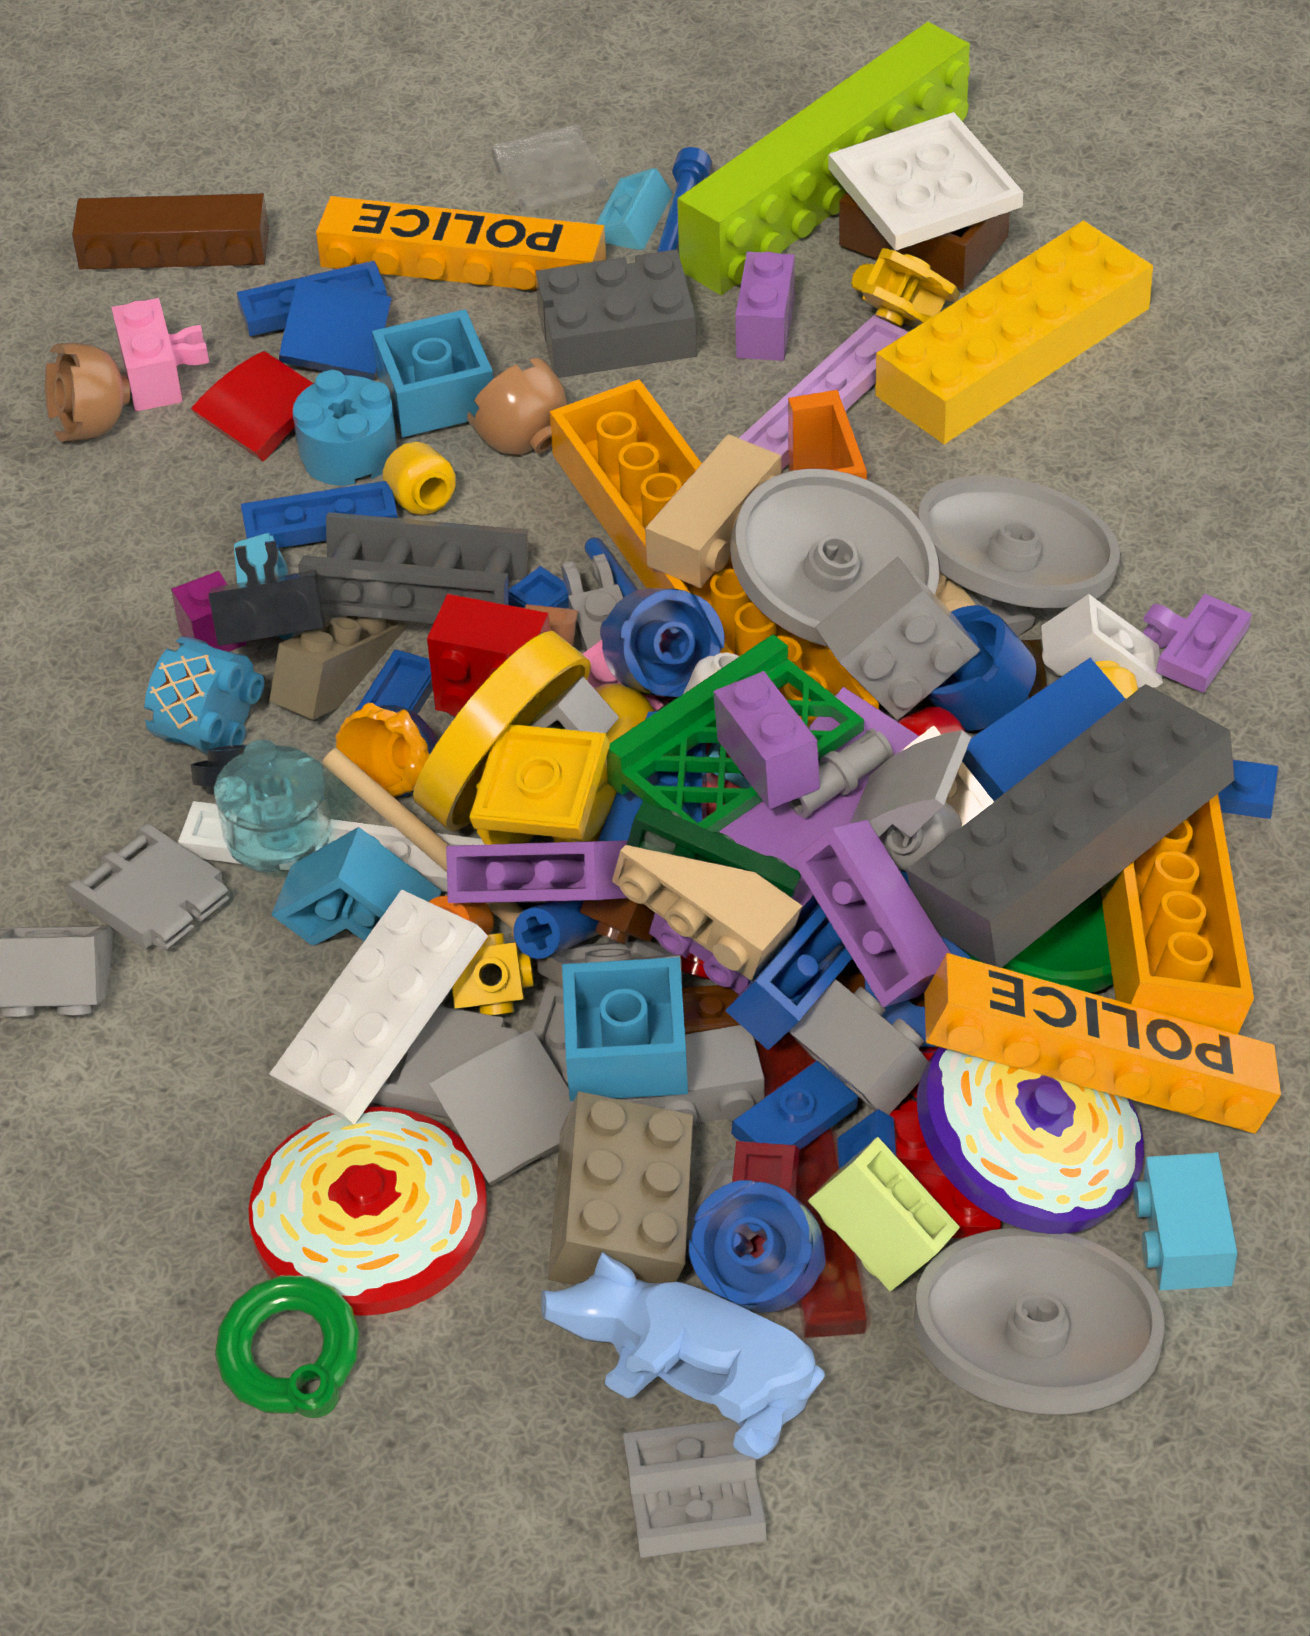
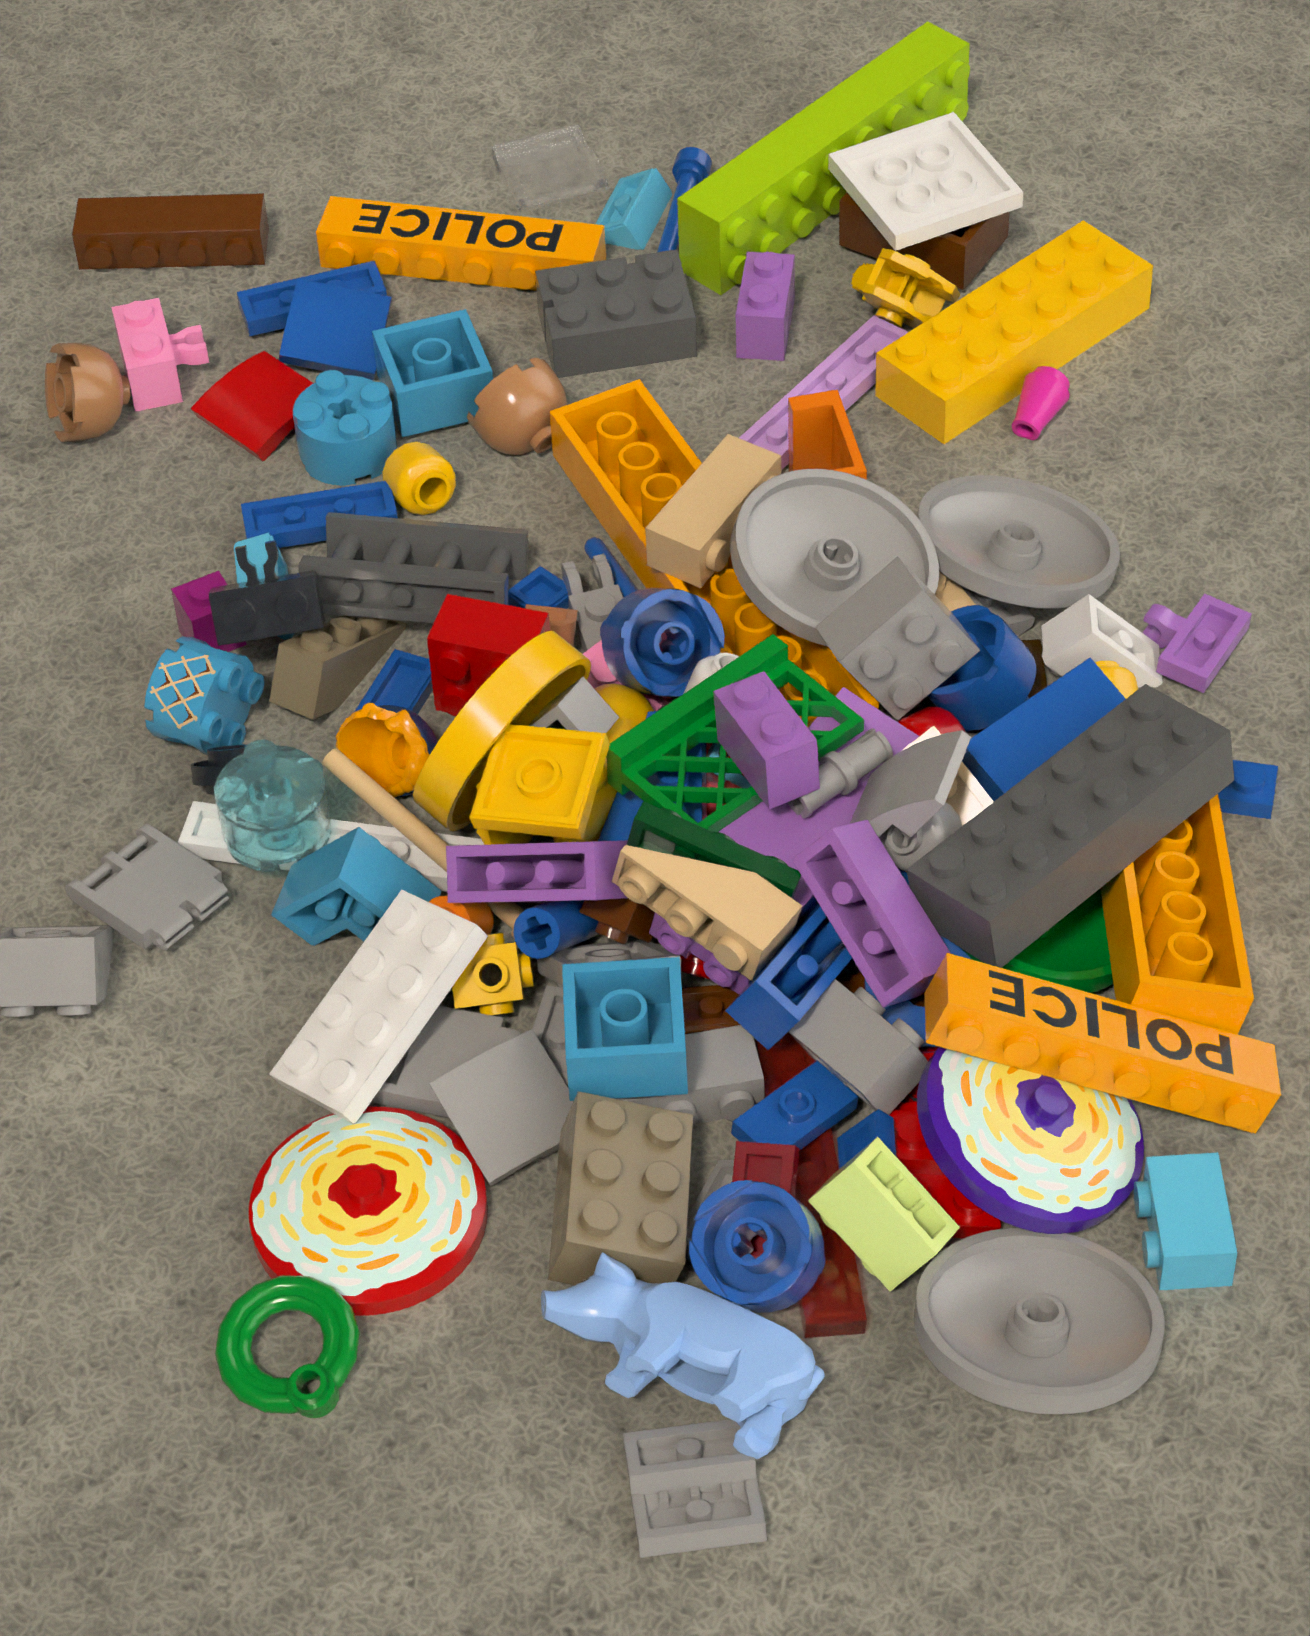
(1040, 400): none -> dark pink cone

